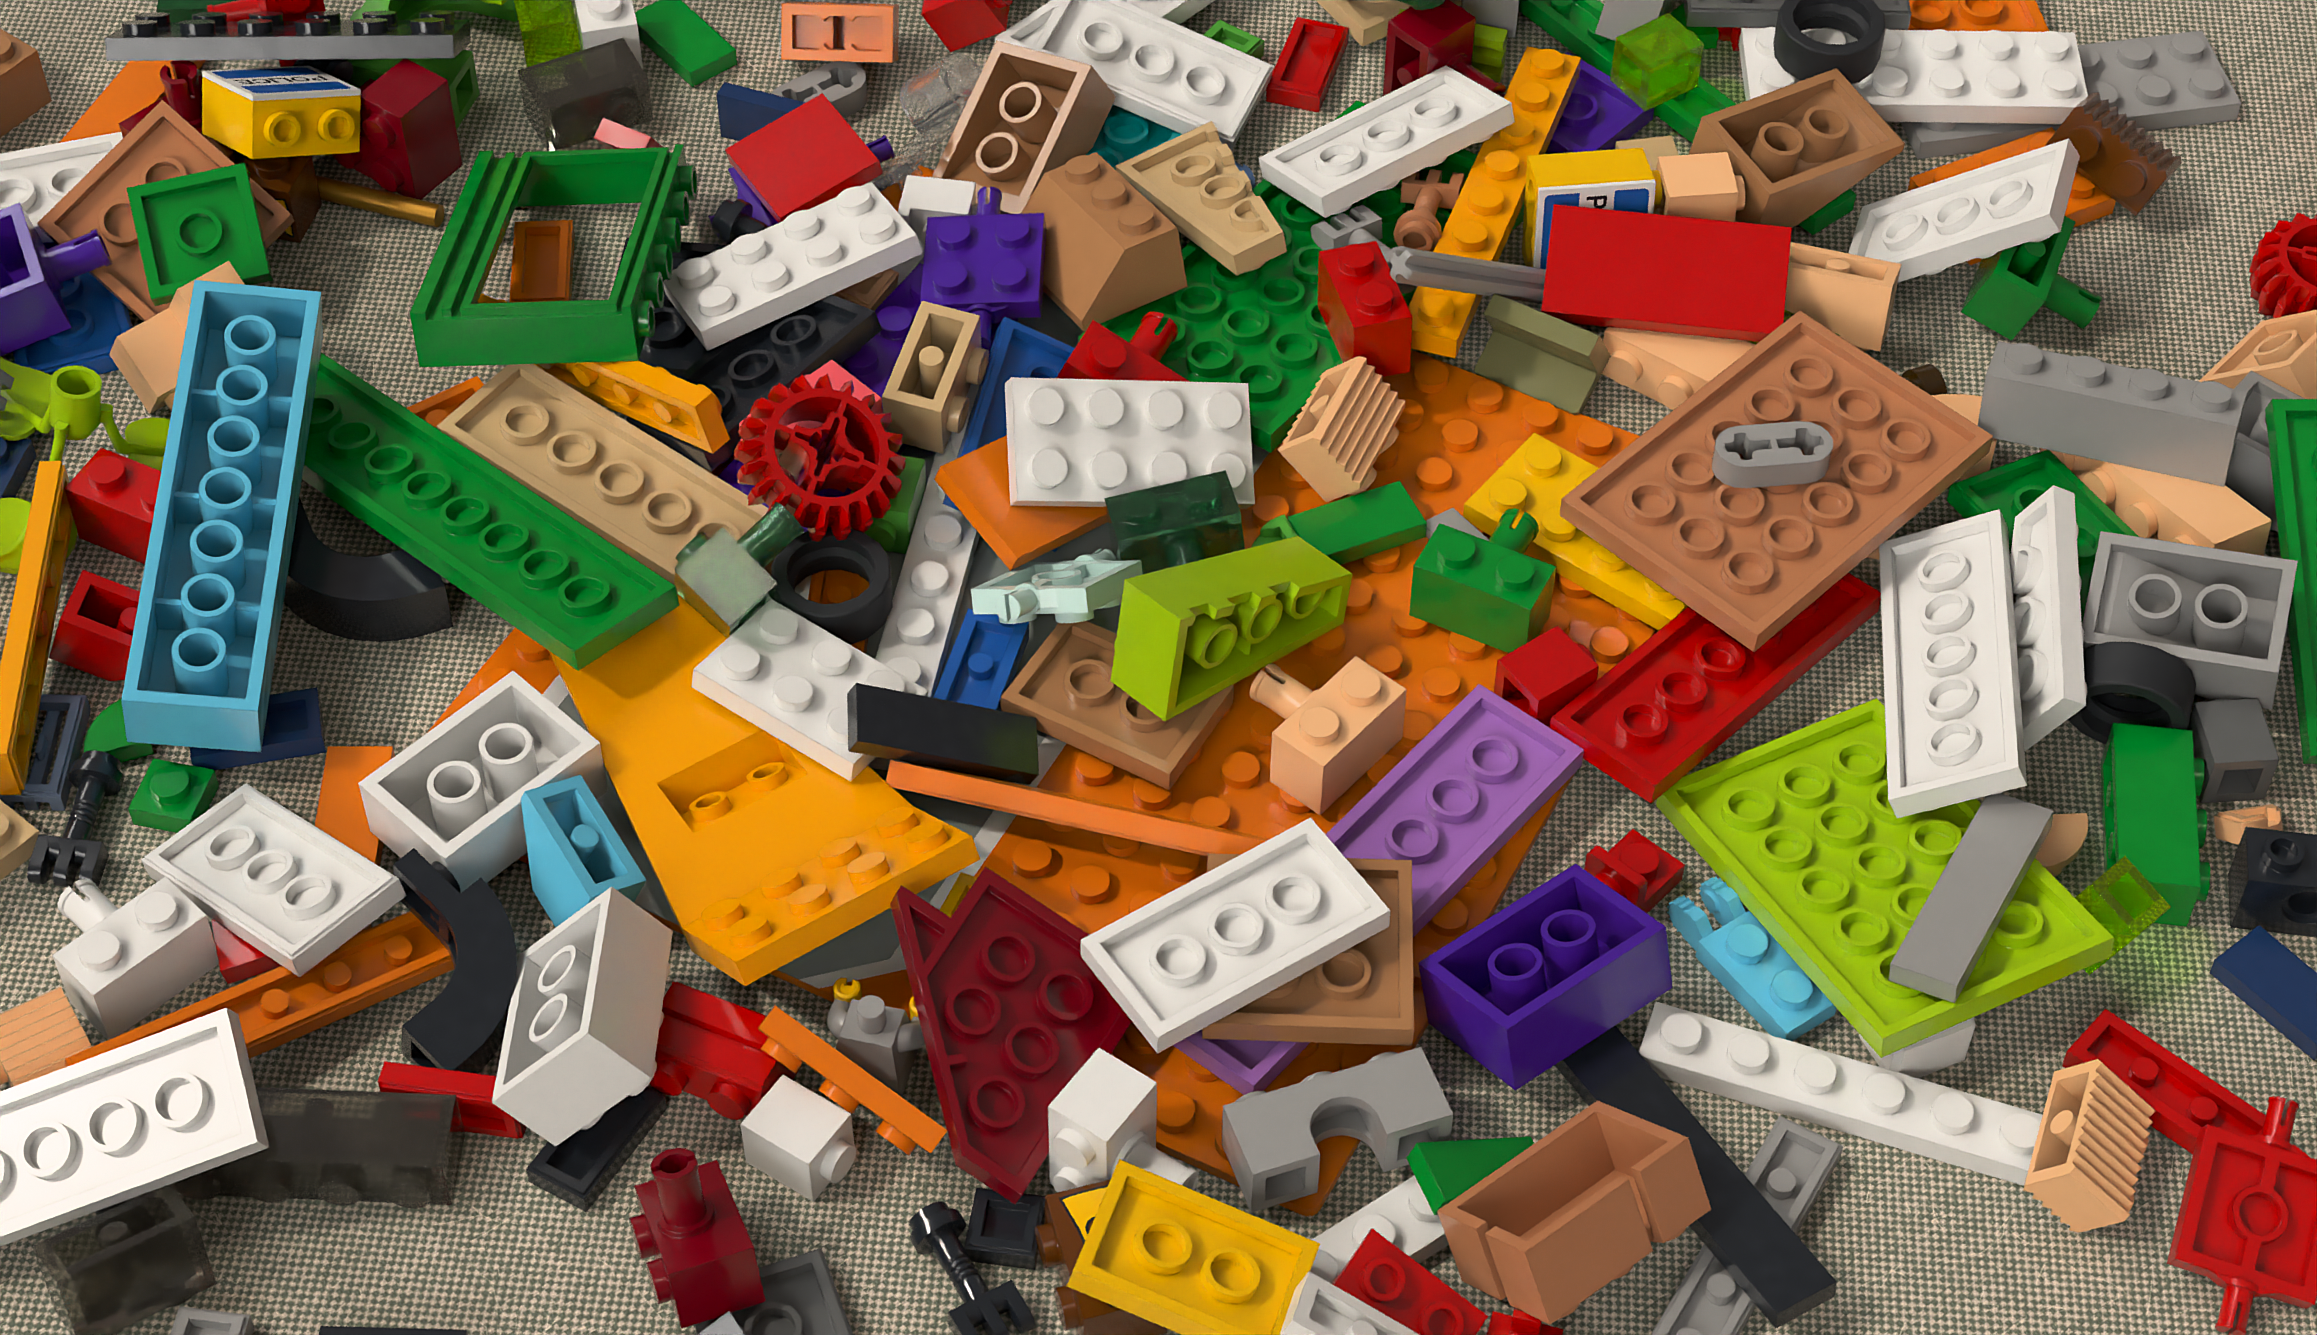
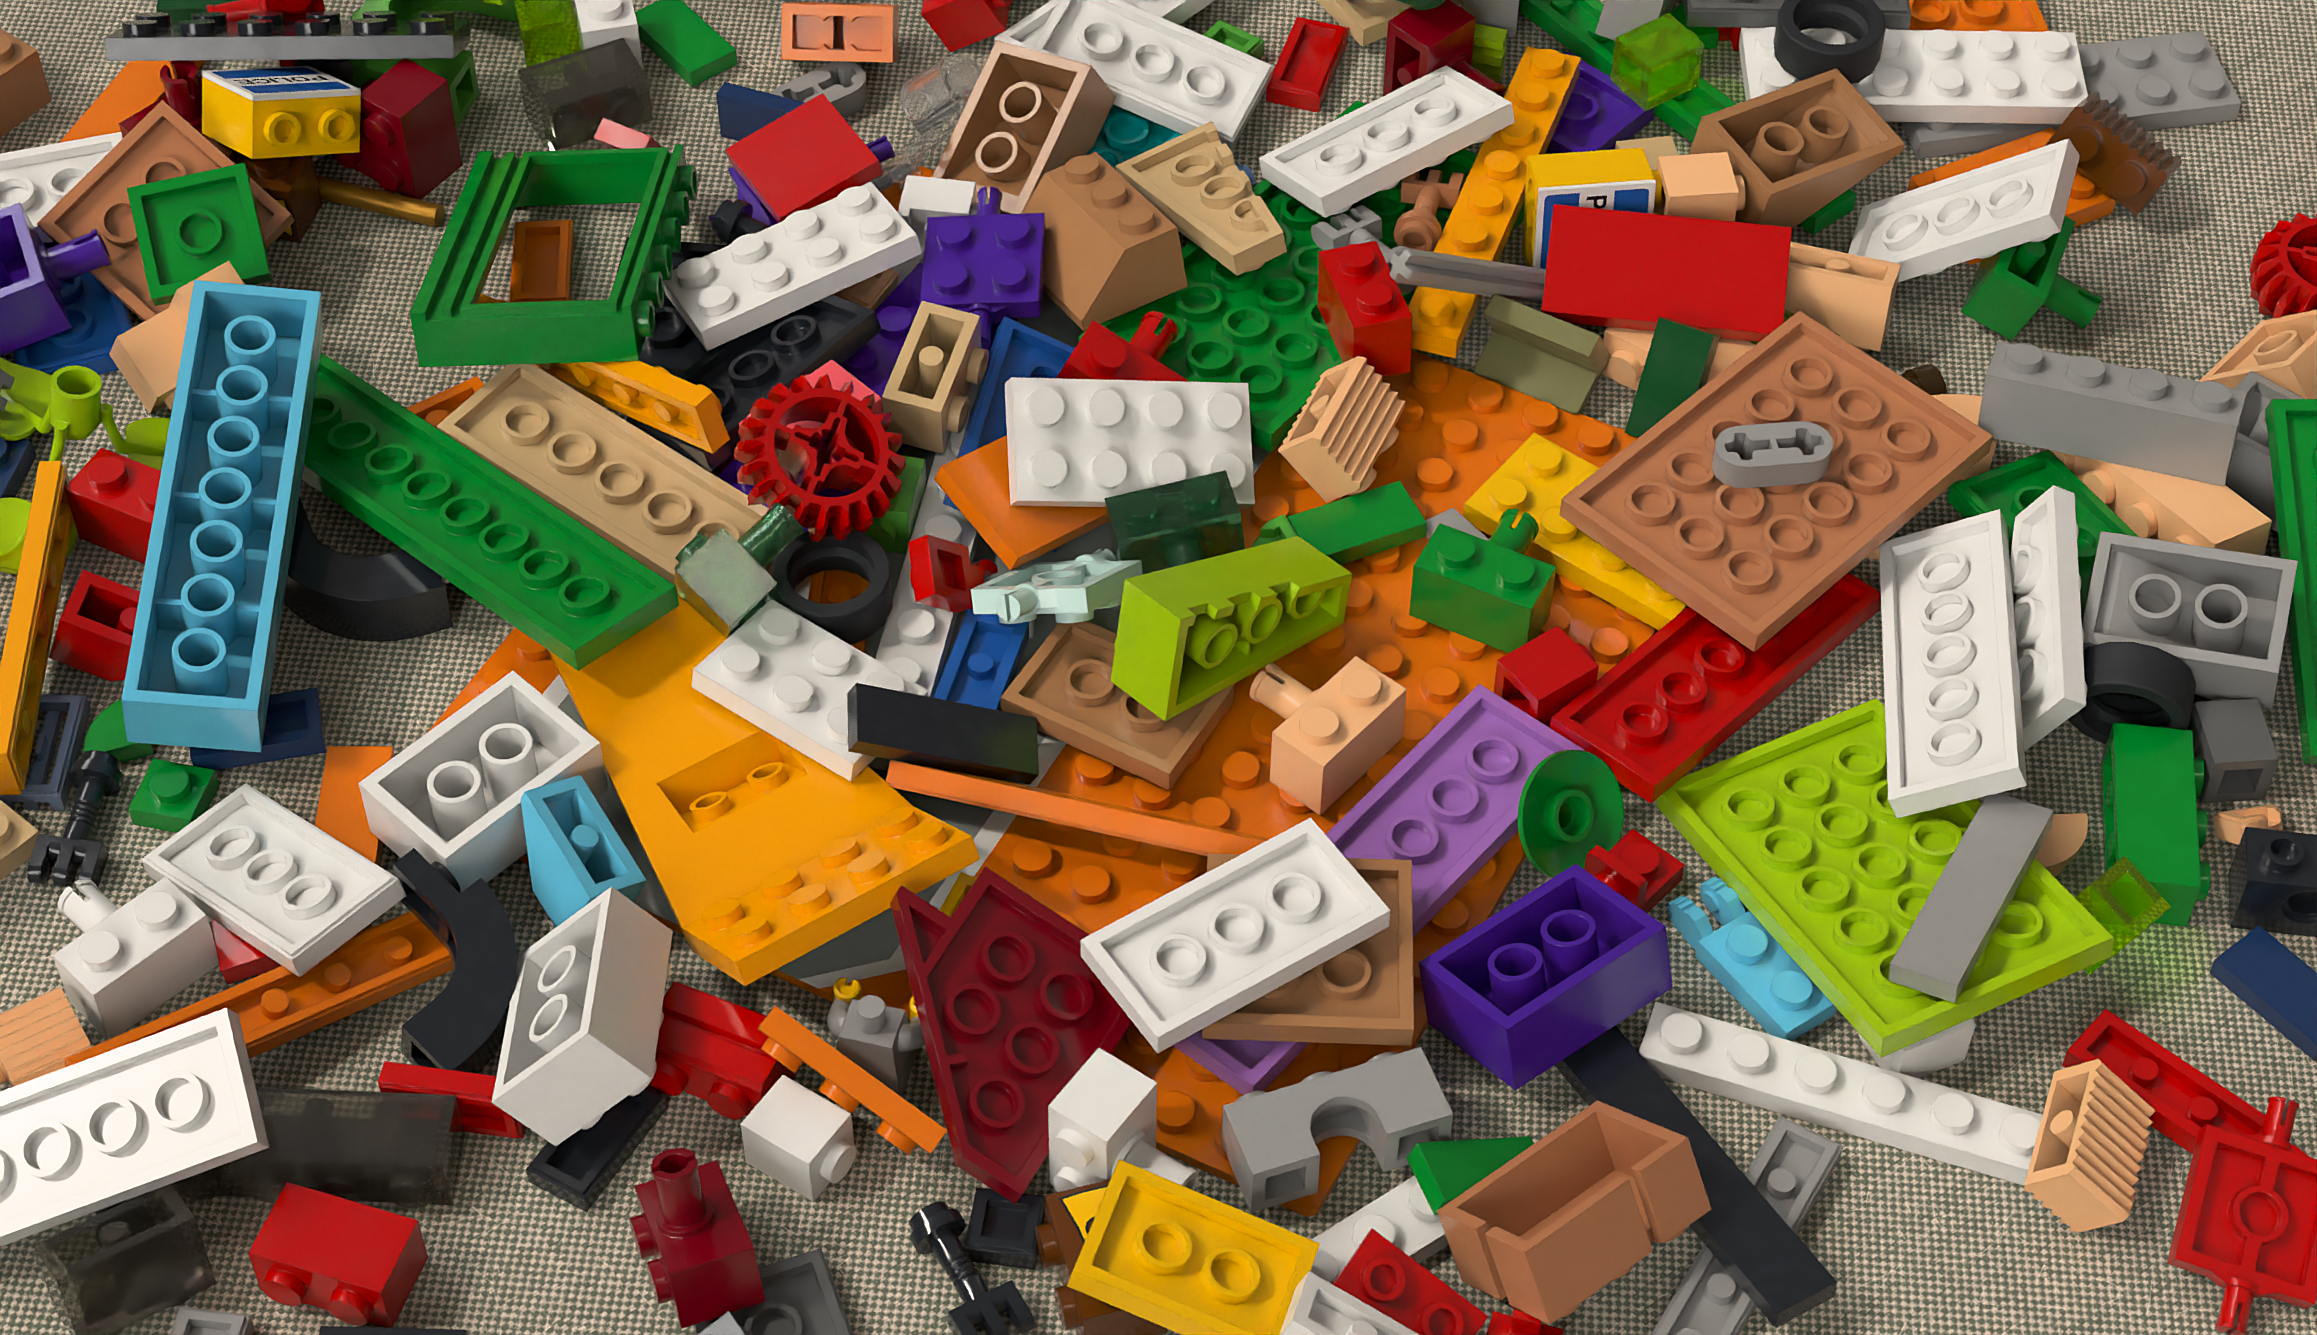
(338, 1256): none -> red brick
(944, 573): none -> red plate
(1568, 810): none -> green dish
(1672, 373): none -> dark green tile

